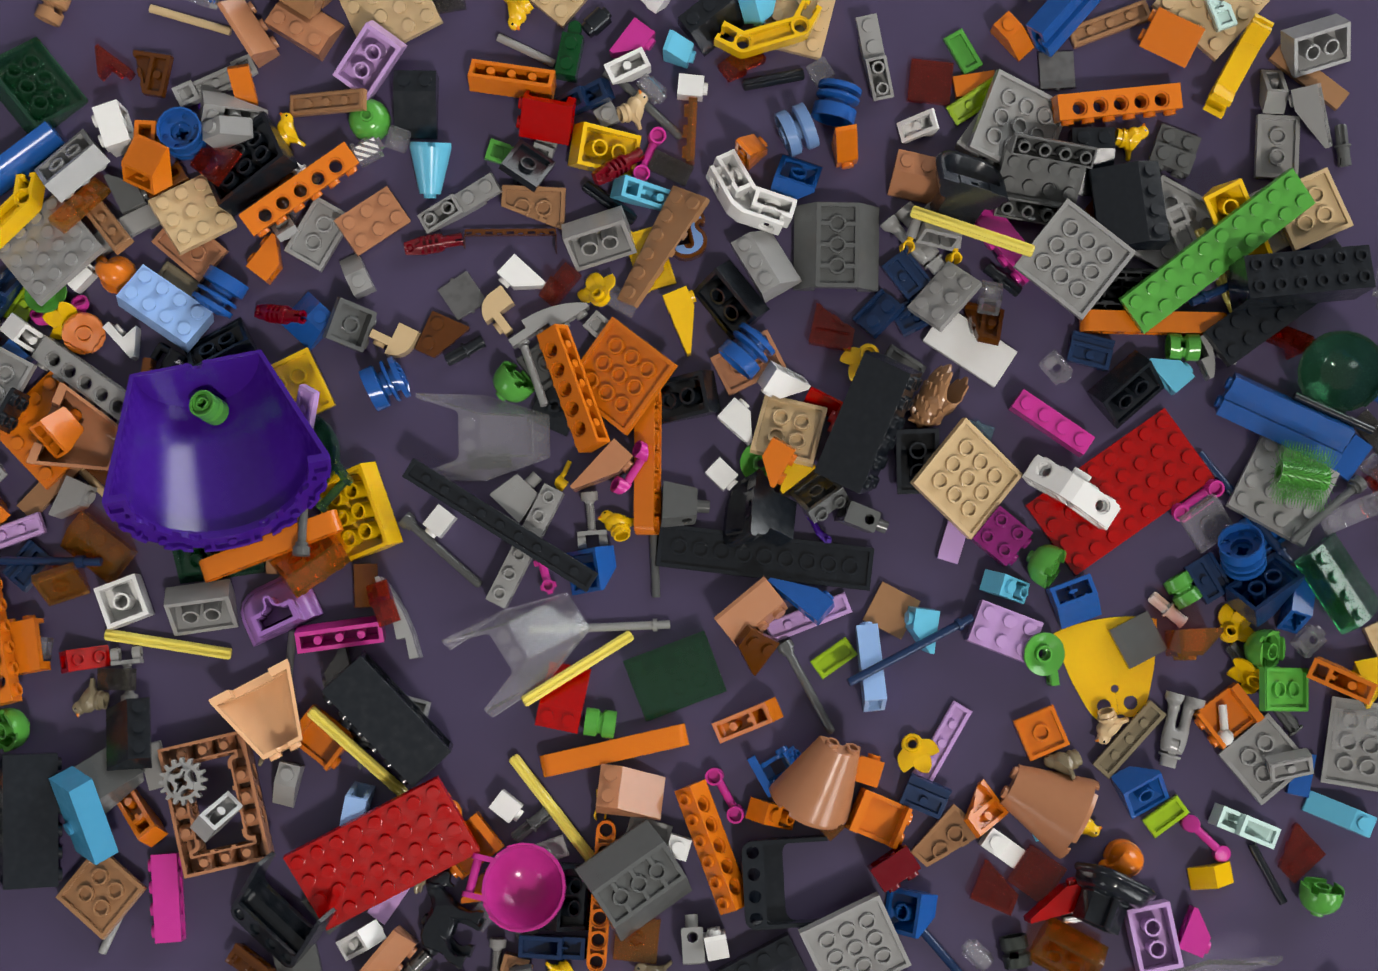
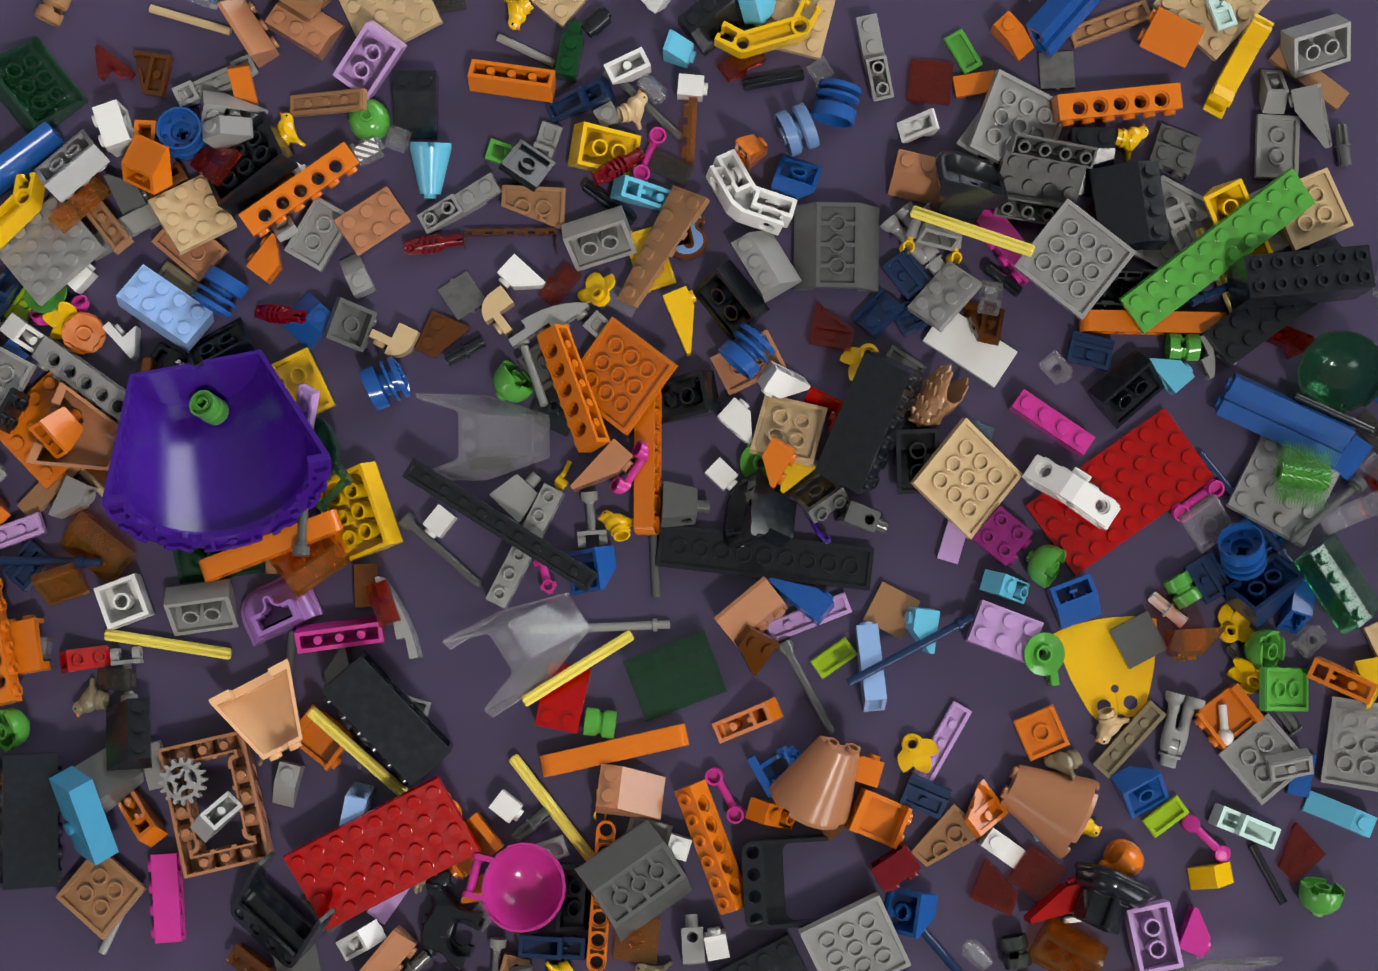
(114, 272): orange piece -> none
(546, 118): red panel -> none
(632, 38): dark pink slope -> none
(845, 146): orange slope -> none
(969, 103): lime tile -> none

